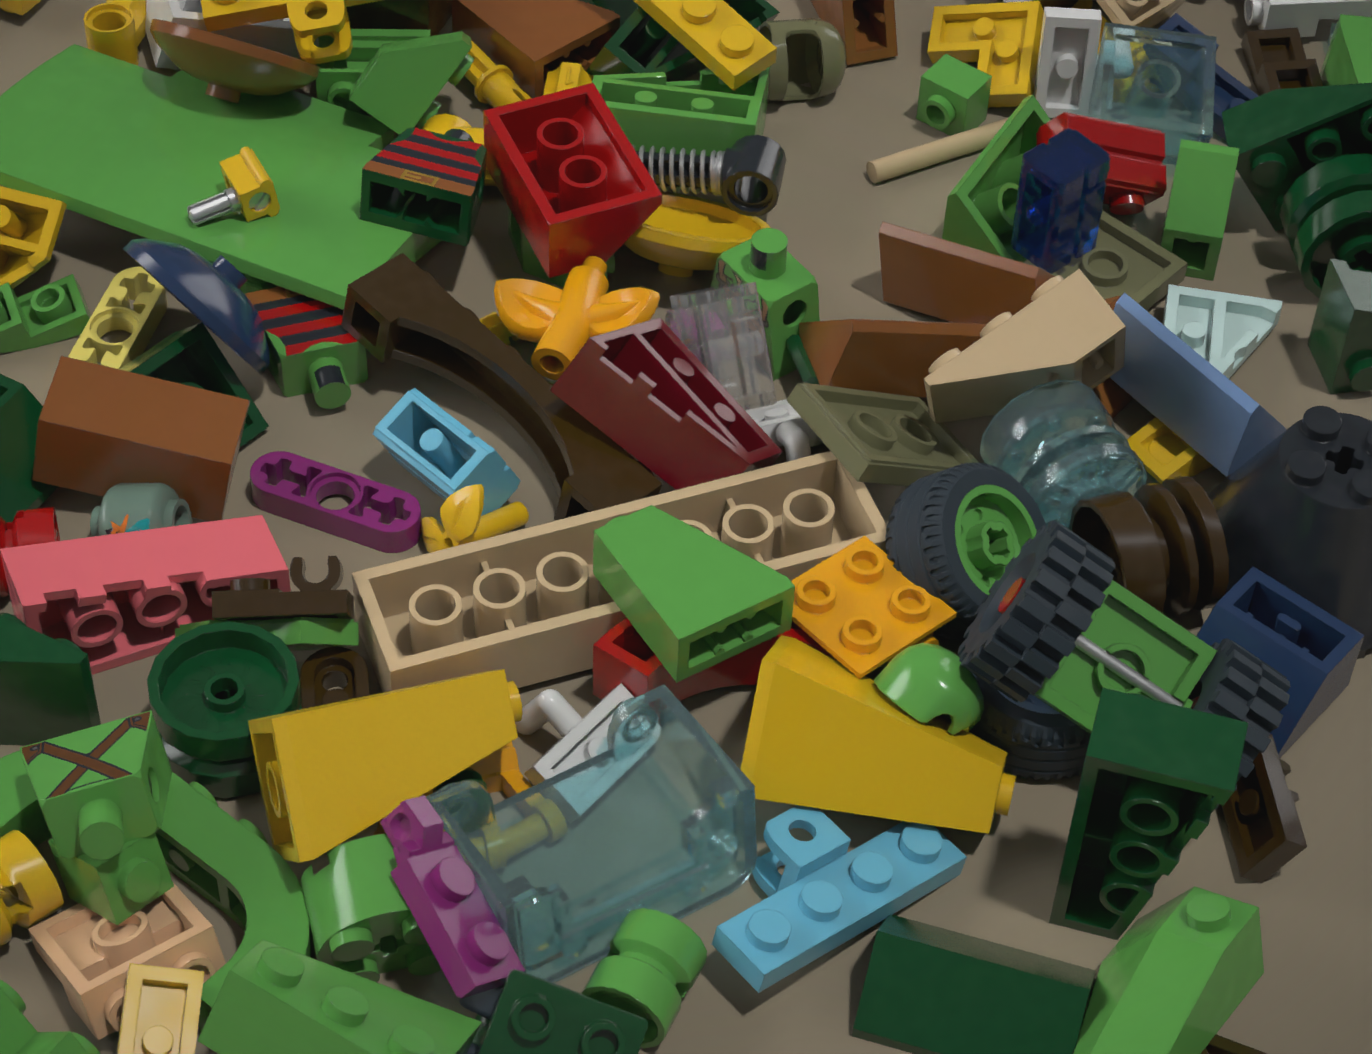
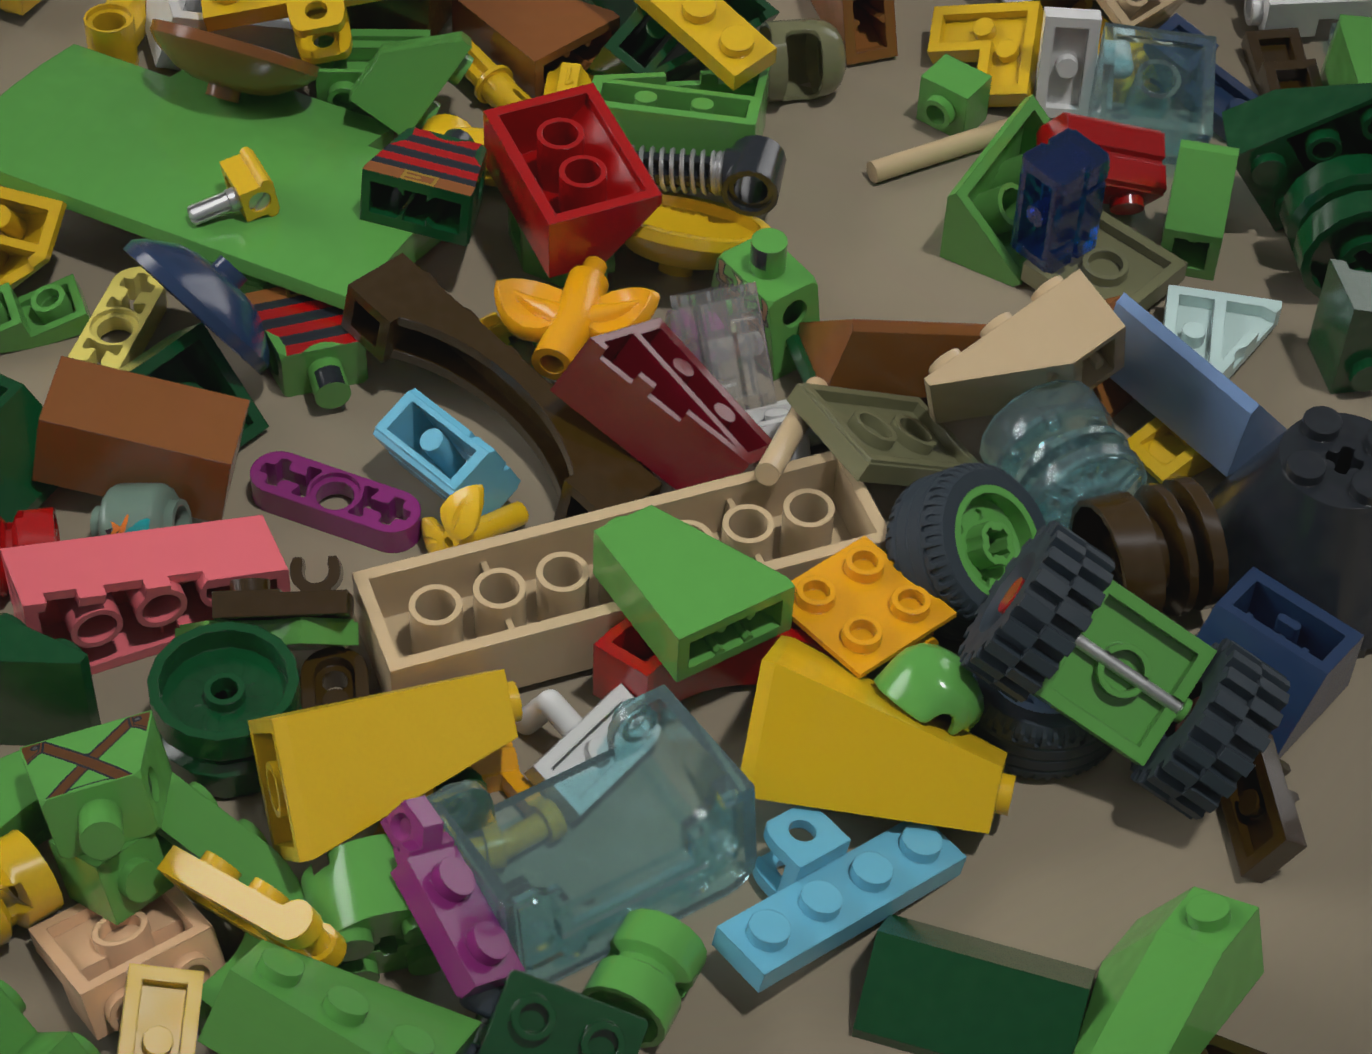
(253, 908): none -> yellow plate
(783, 444): none -> tan bar
(952, 278): dark orange slope -> none
(1139, 801): dark green wedge -> none

